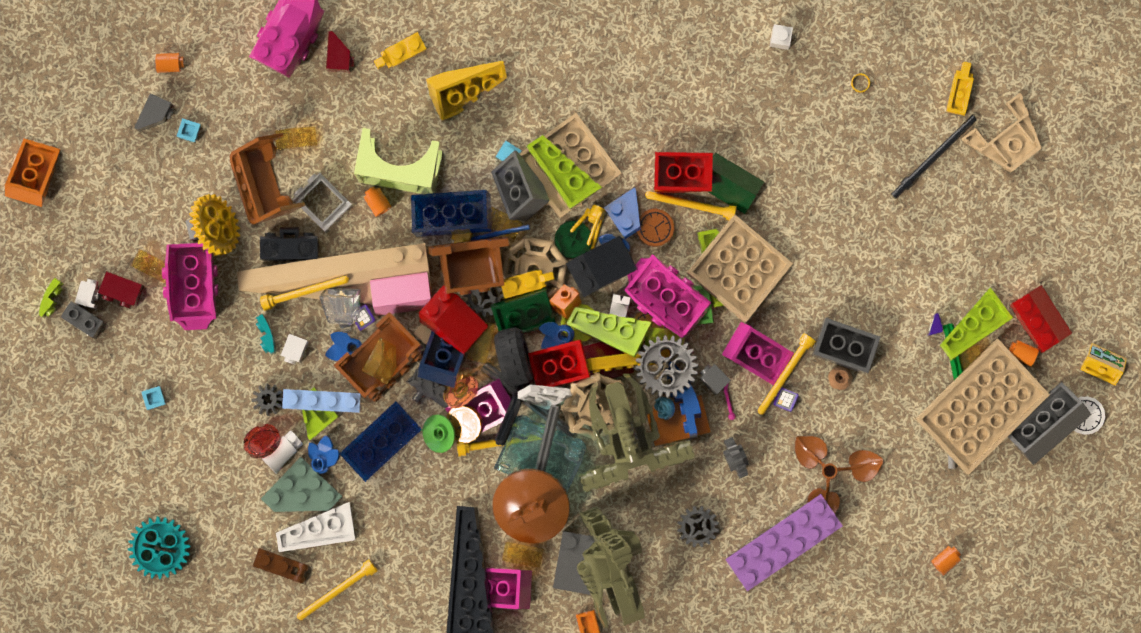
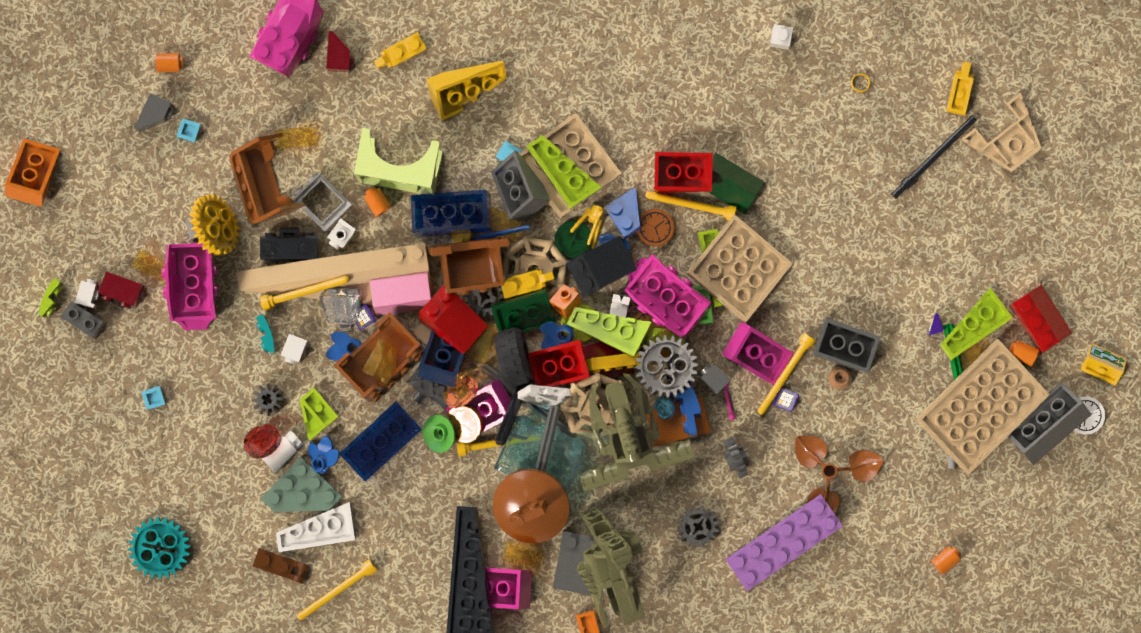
(321, 400): light blue plate -> none
(348, 232): none -> white brick

